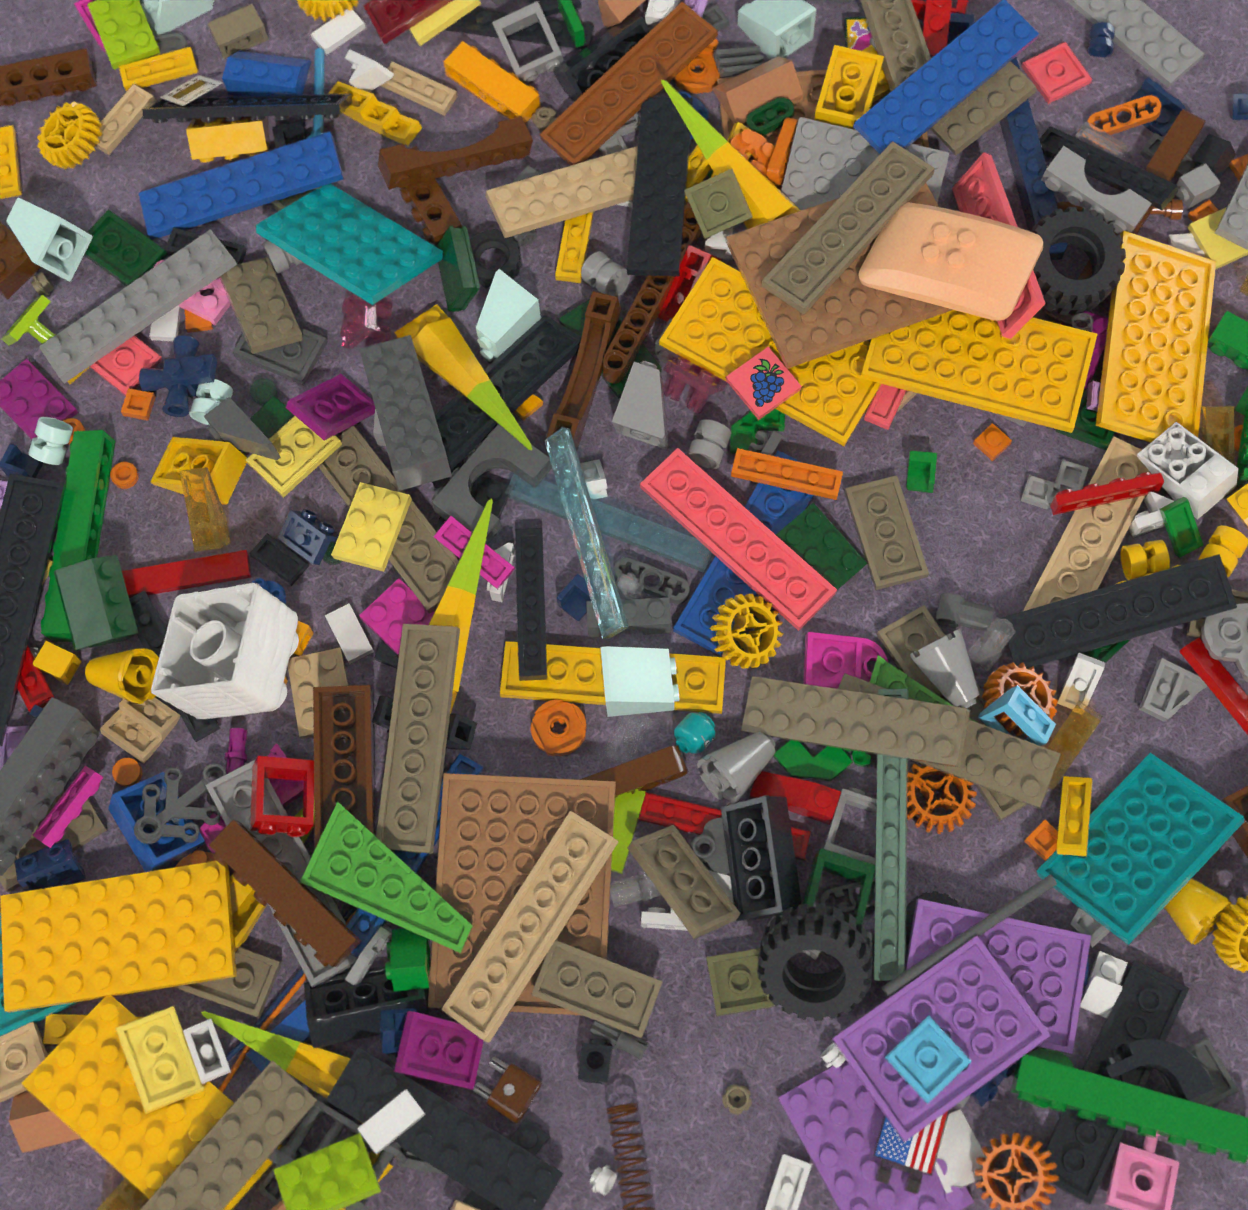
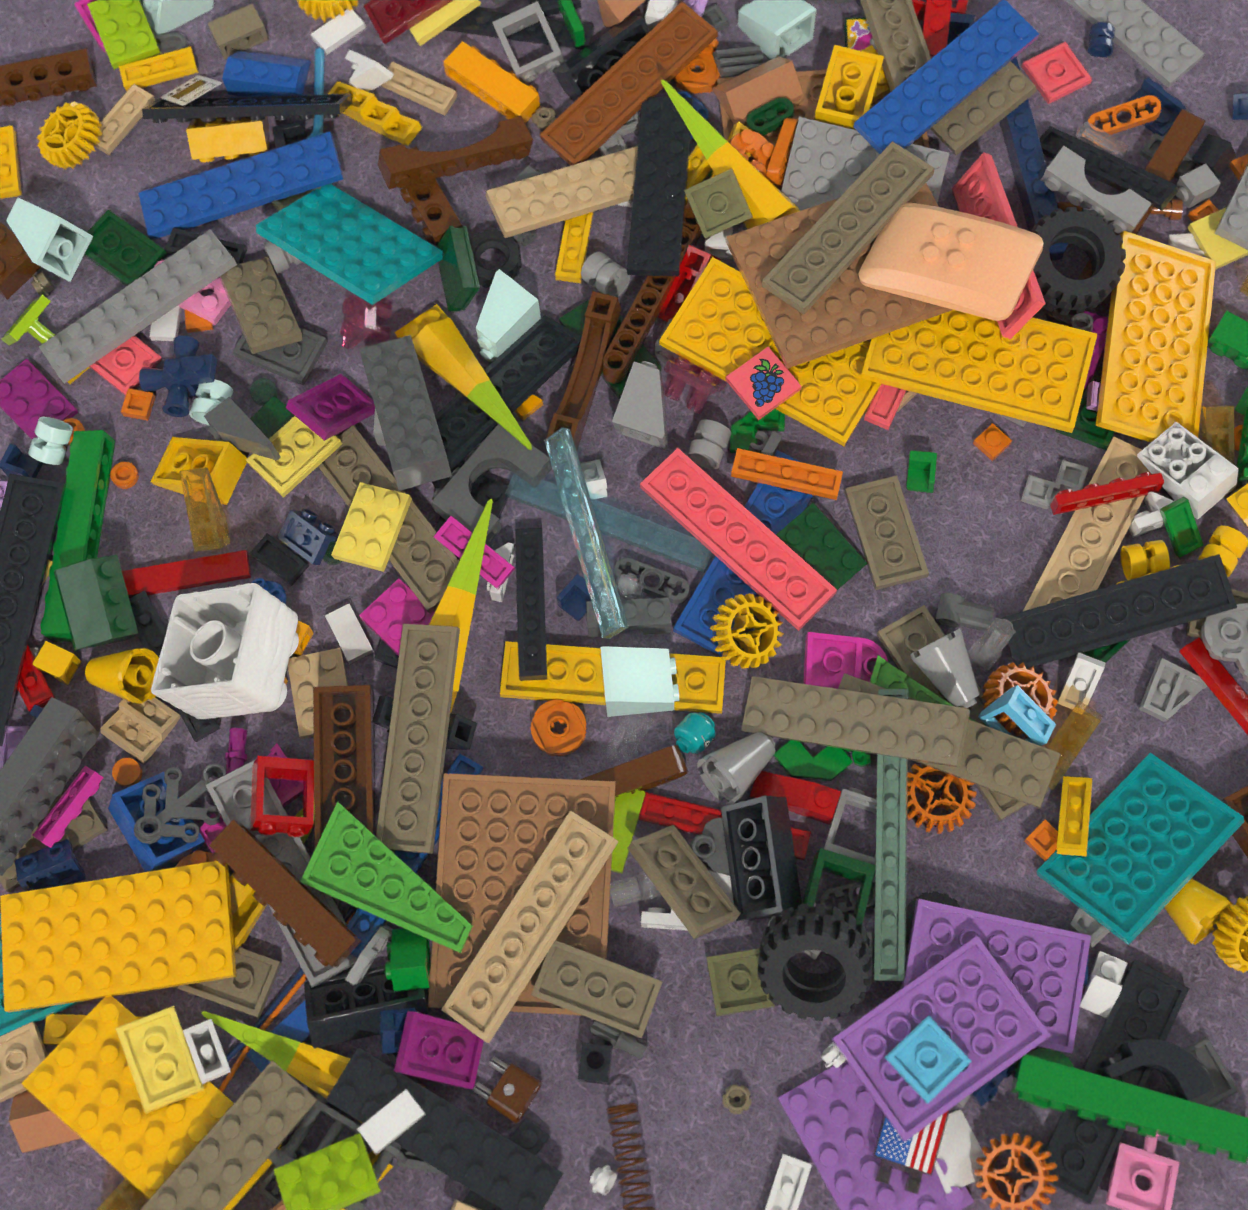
(976, 930): dark grey piece -> none

